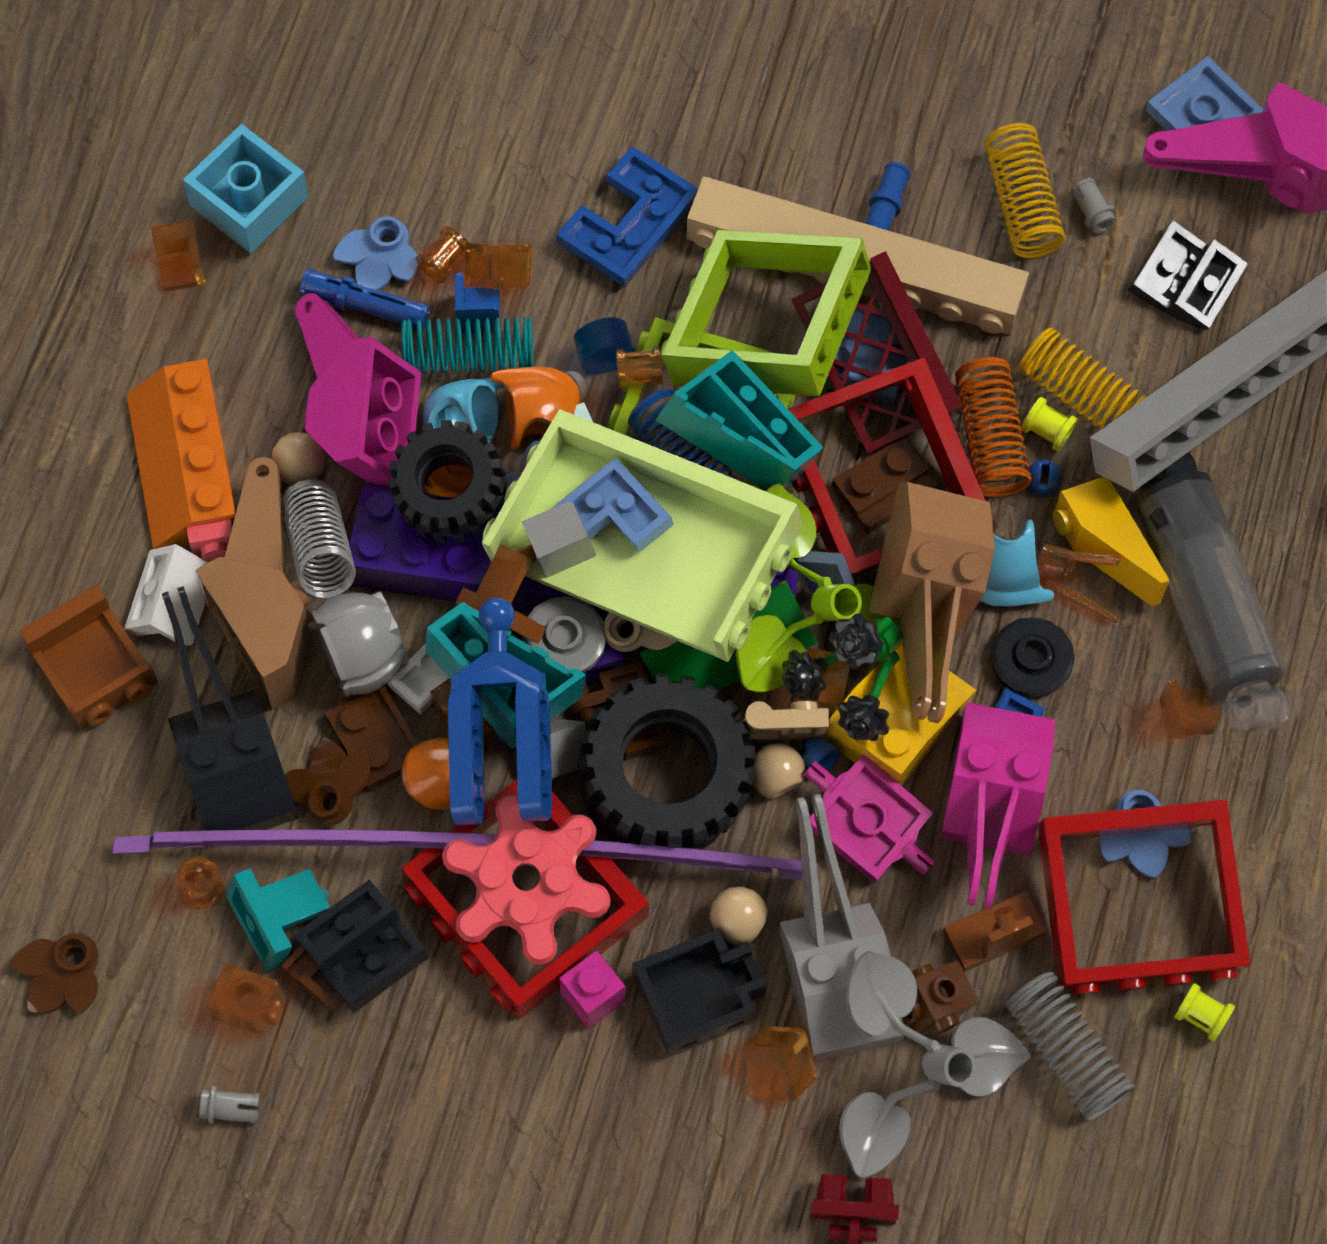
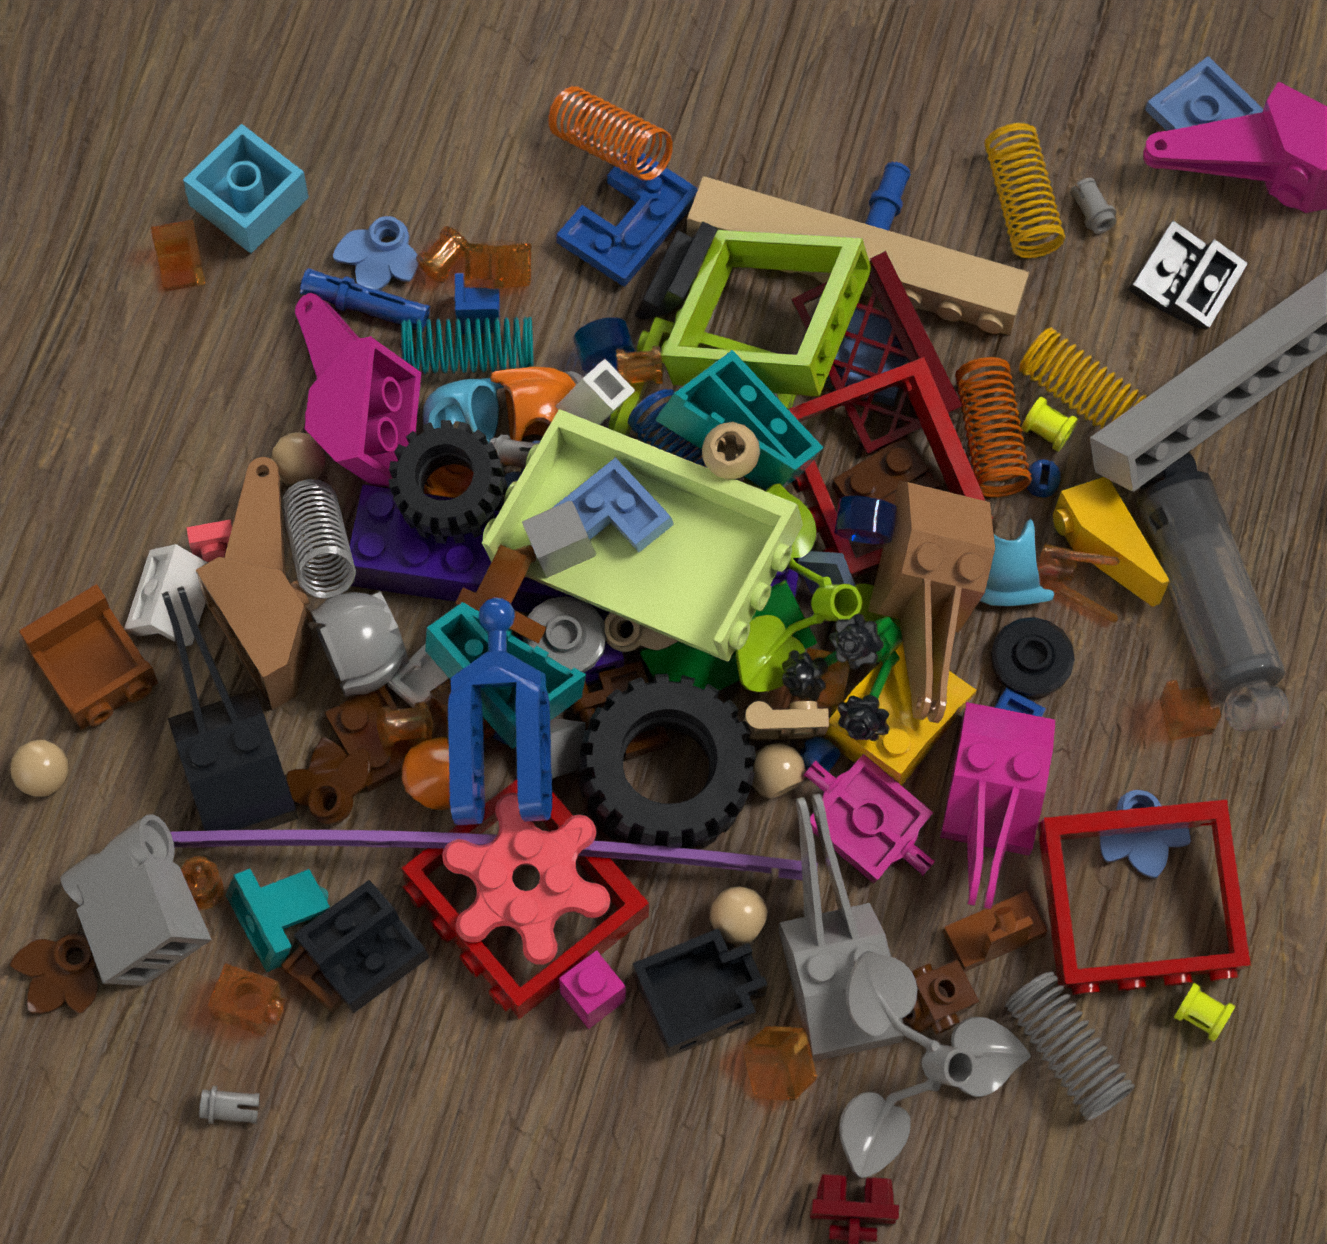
(39, 768): none -> tan piece
(136, 905): none -> light grey piece
(180, 452): orange slope -> none
(404, 724): none -> clear orange bush
(511, 452): none -> light grey pin
(597, 394): none -> white brick
(631, 166): none -> orange piece
(676, 272): none -> black slope
(730, 450): none -> tan piece
(865, 520): none -> clear blue piece

